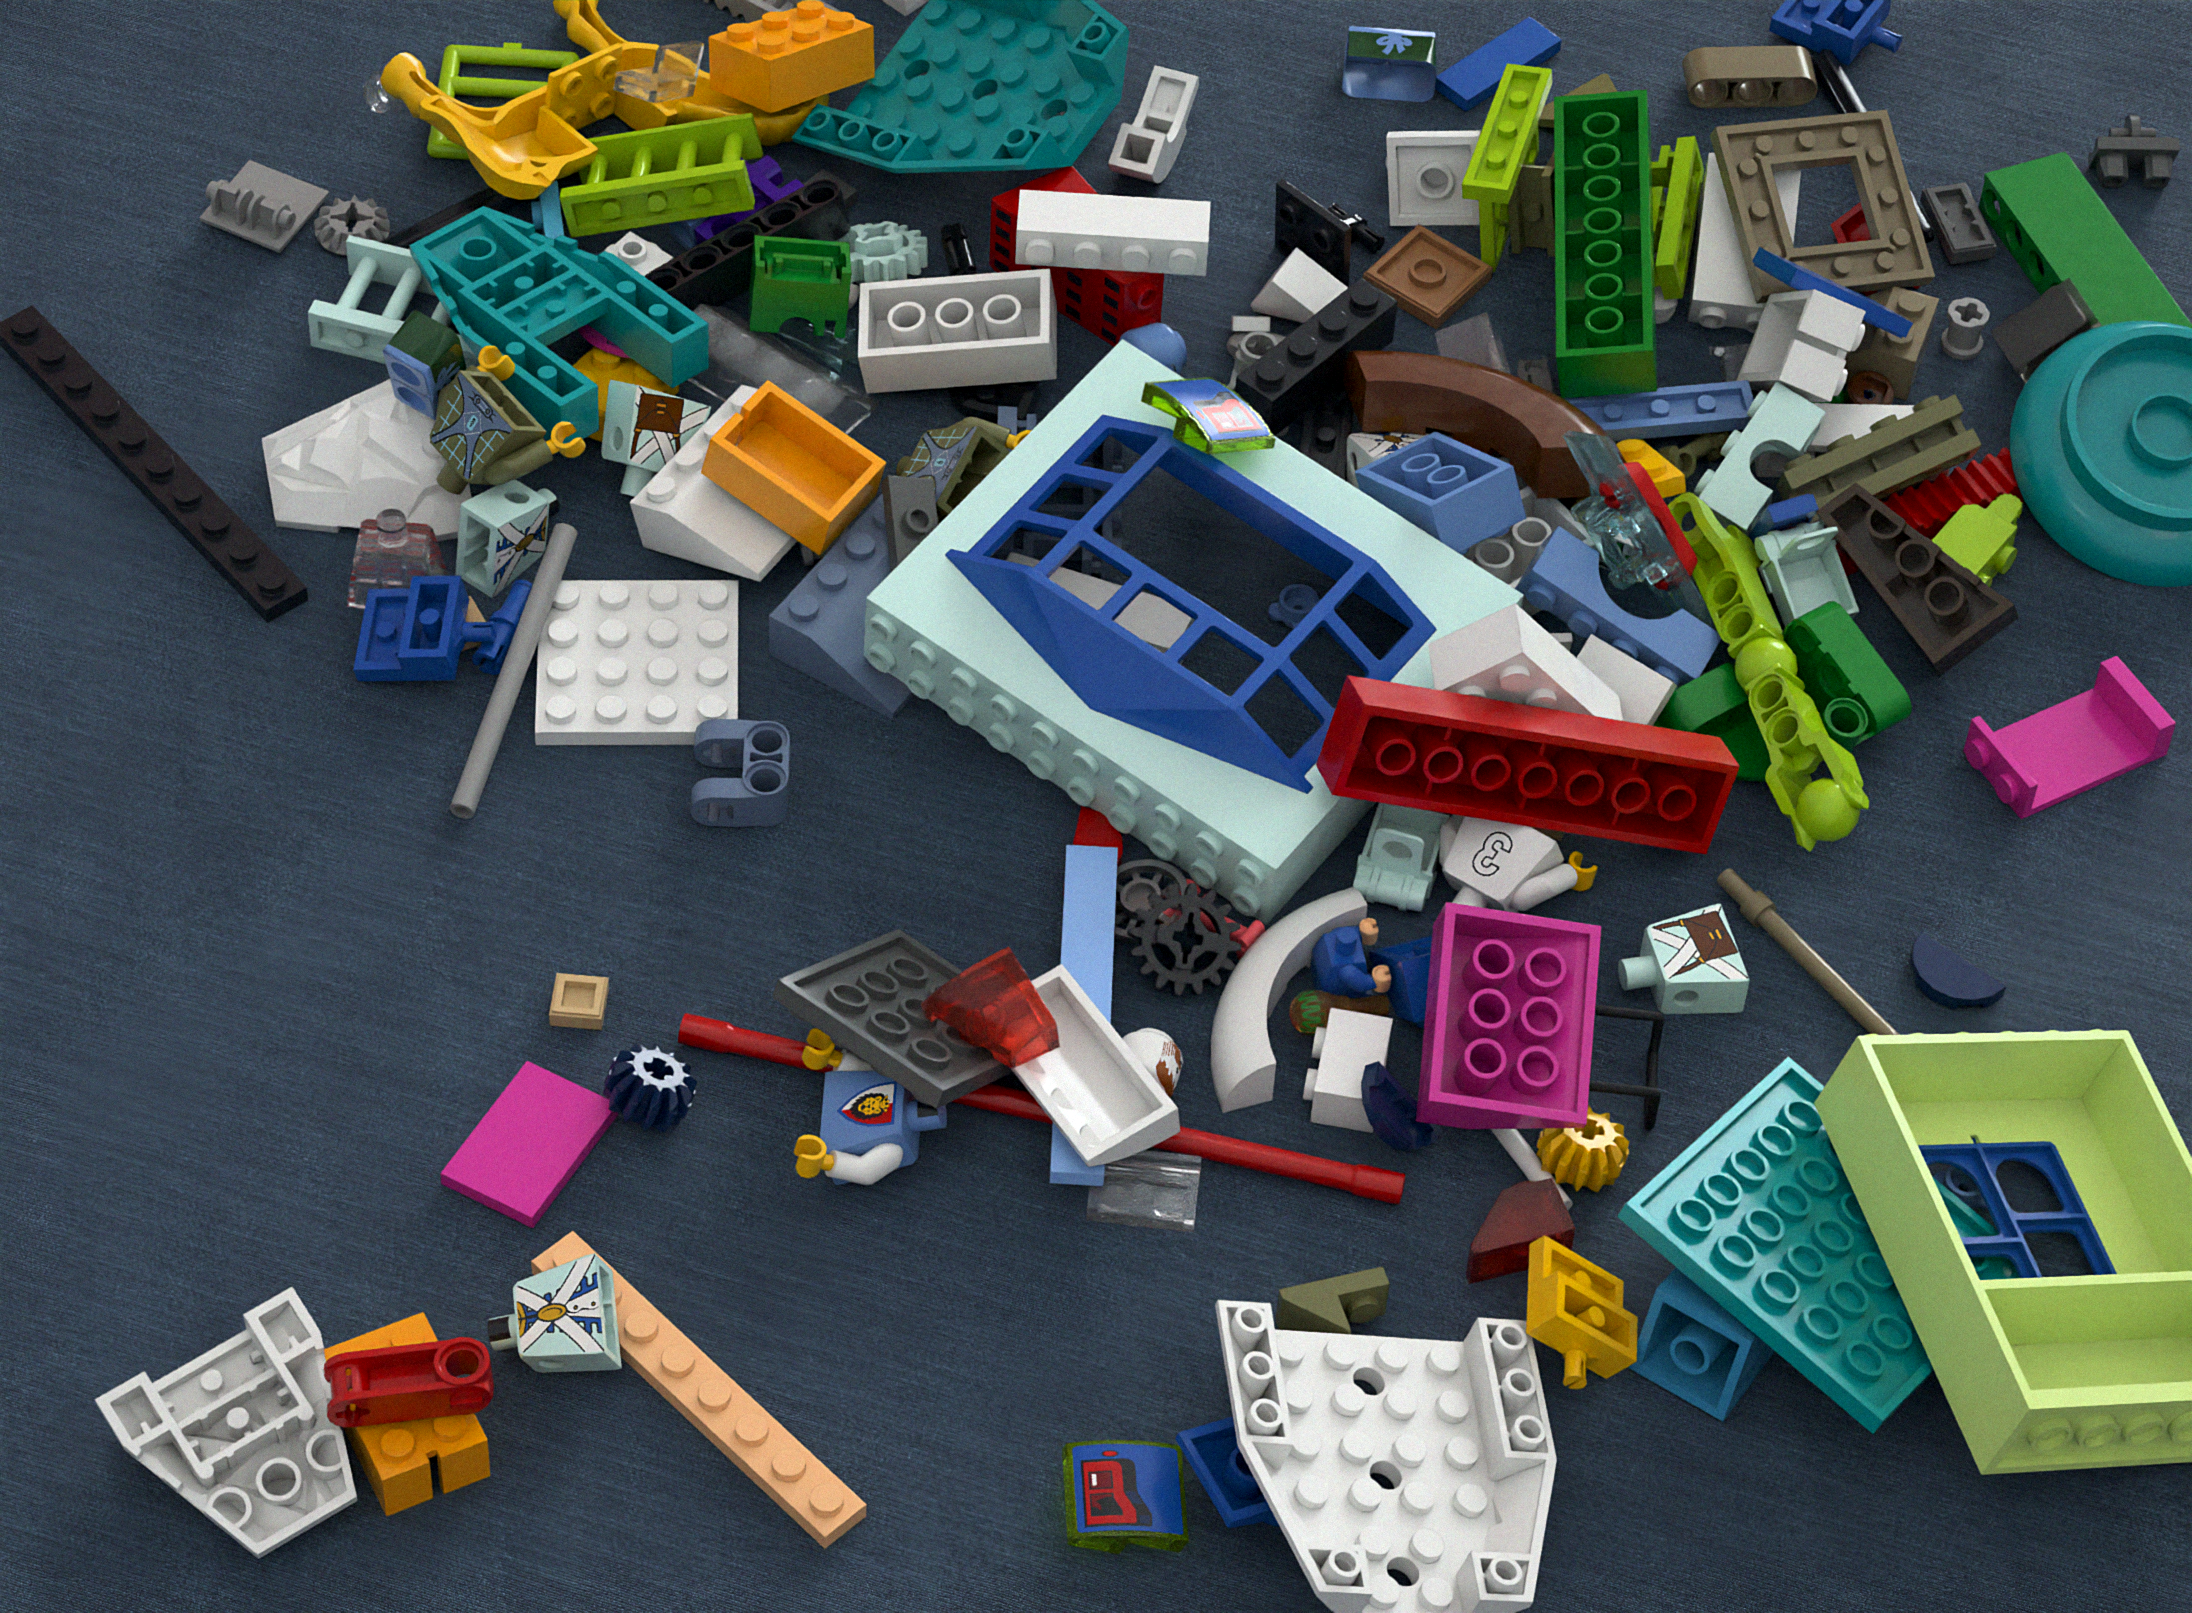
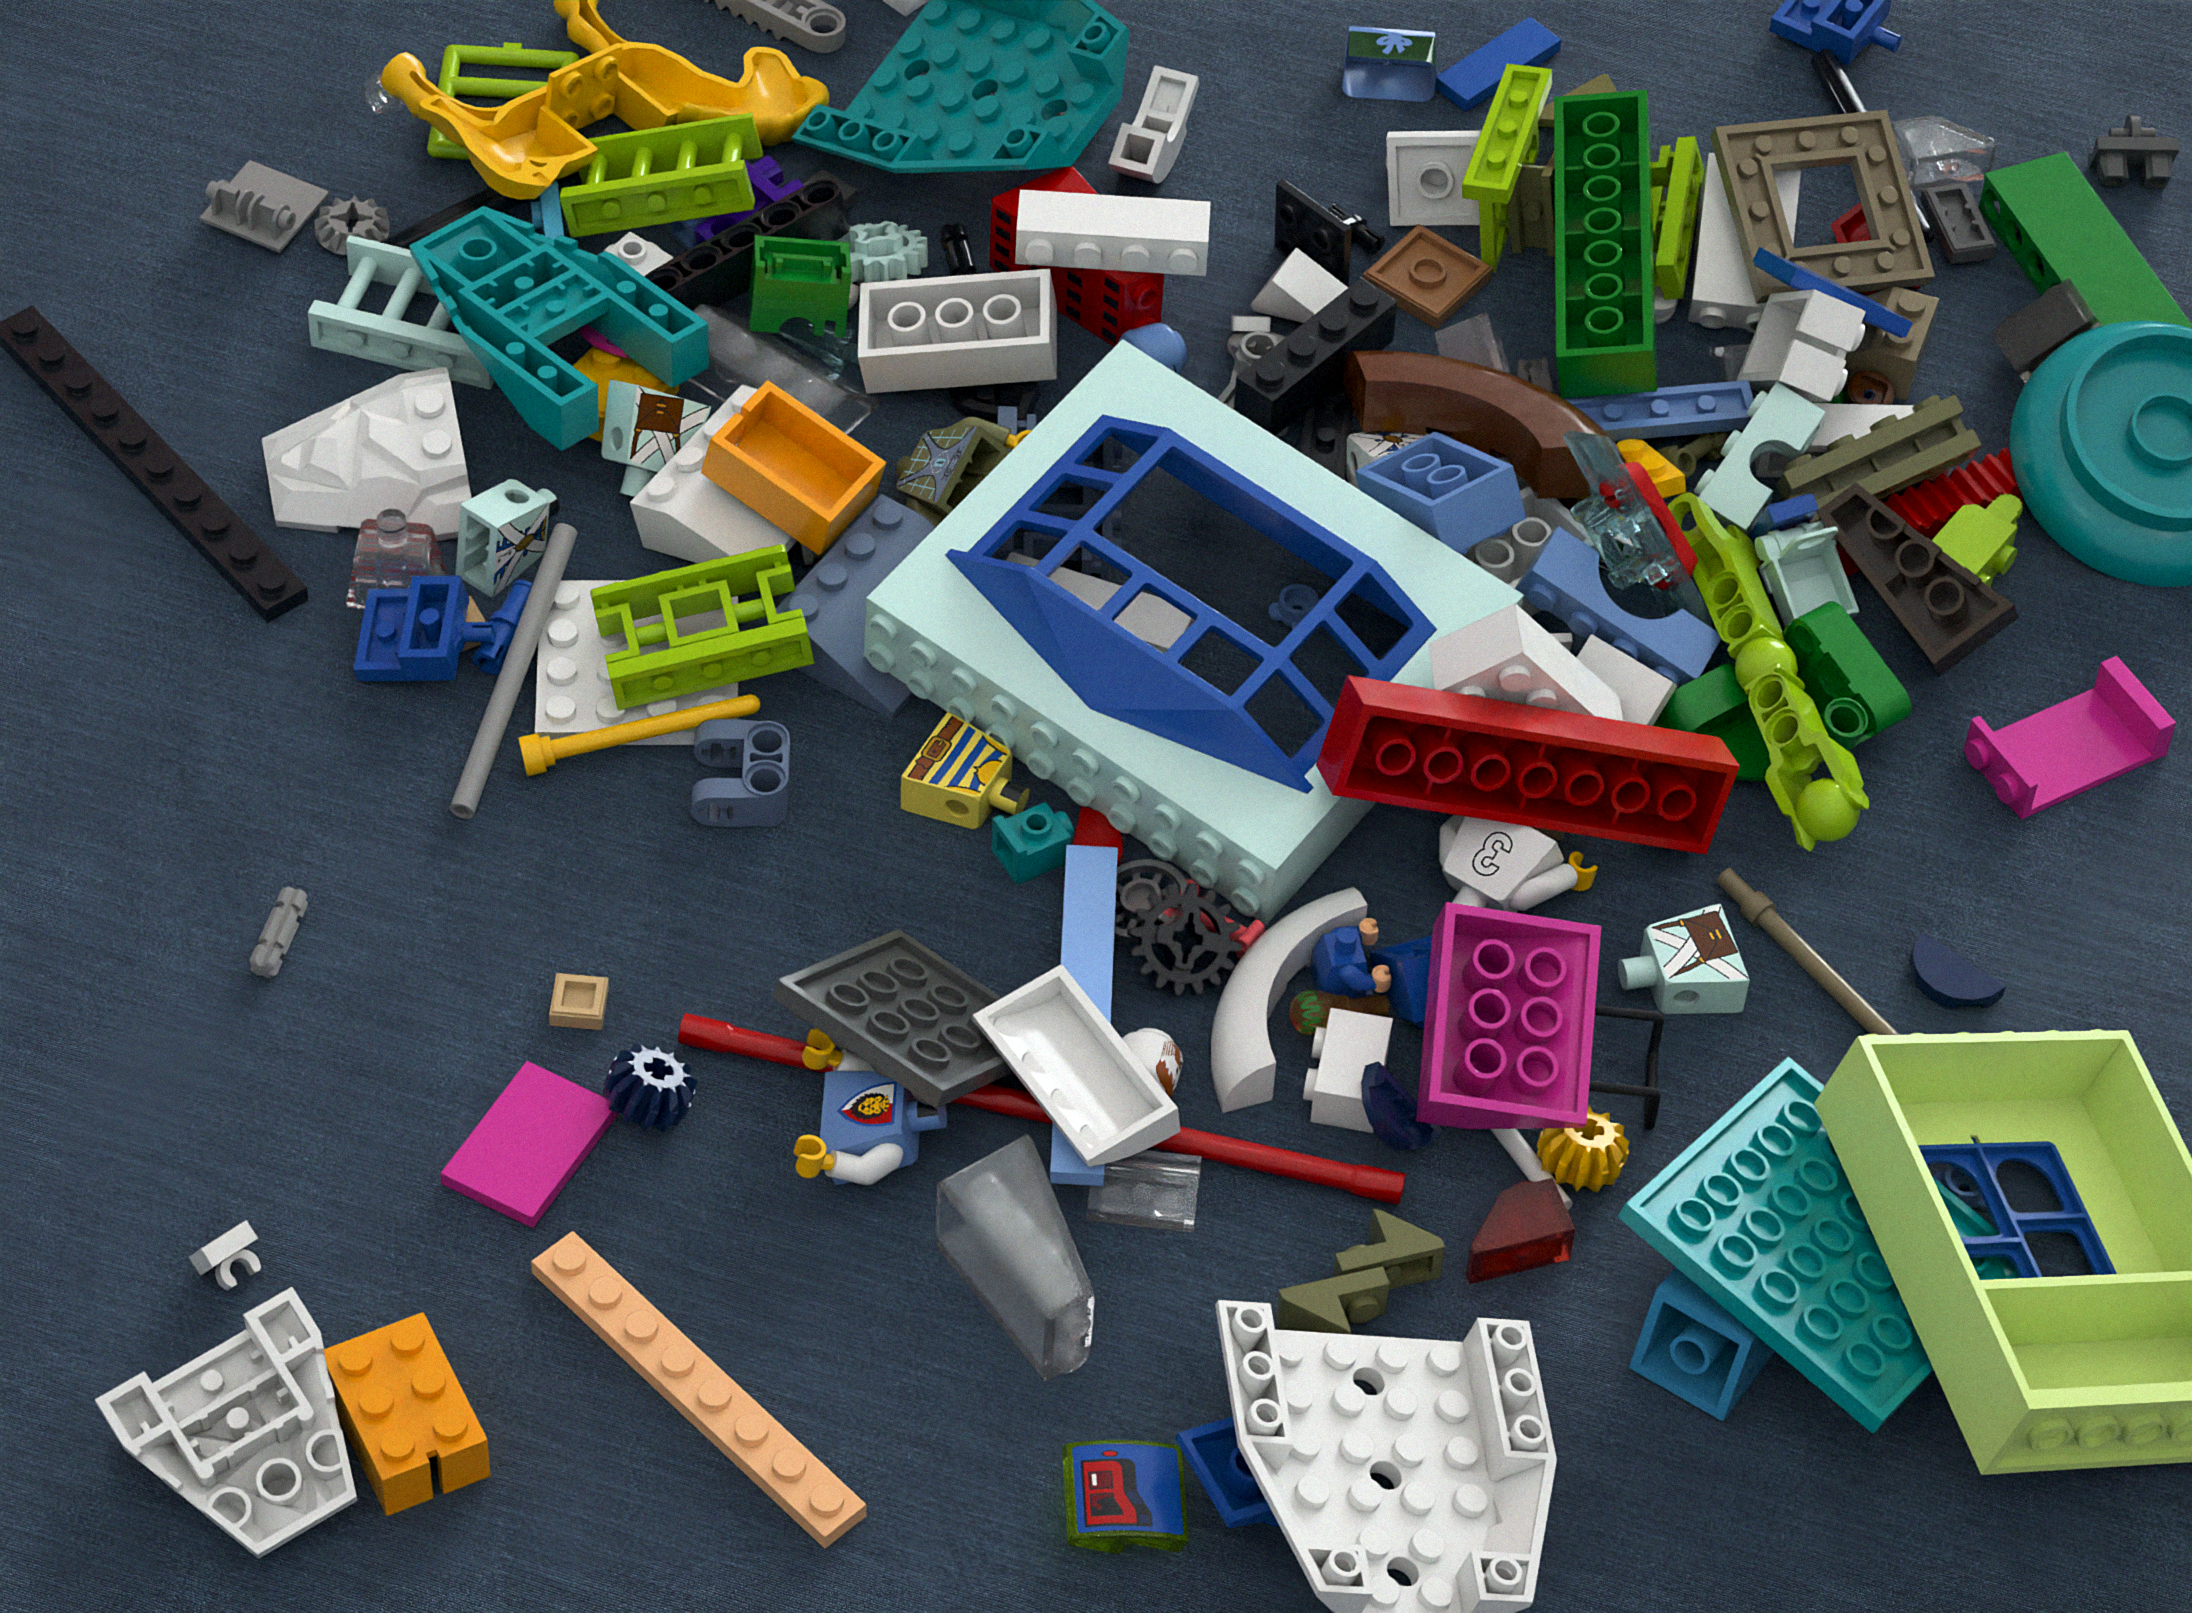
(226, 1250): none -> white tile
(278, 932): none -> light grey axle
(409, 1382): red piece -> none
(423, 361): piece -> none
(488, 431): olive torso -> none
(543, 752): none -> yellow piece
(563, 1319): torso -> none
(669, 78): clear panel -> none
(710, 656): none -> lime fence
(791, 56): light orange piece -> none
(908, 514): dark grey plate -> none
(961, 776): none -> light yellow torso
(996, 1009): clear red slope -> none
(1018, 1256): none -> clear slope
(1031, 841): none -> teal brick
(1209, 415): slope -> none
(1400, 857): light aqua piece -> none
(1401, 1248): none -> olive slope
(1578, 1313): yellow plate -> none
(1749, 76): dark tan beam -> none
(1941, 152): none -> clear slope
(1963, 336): light grey bush -> none

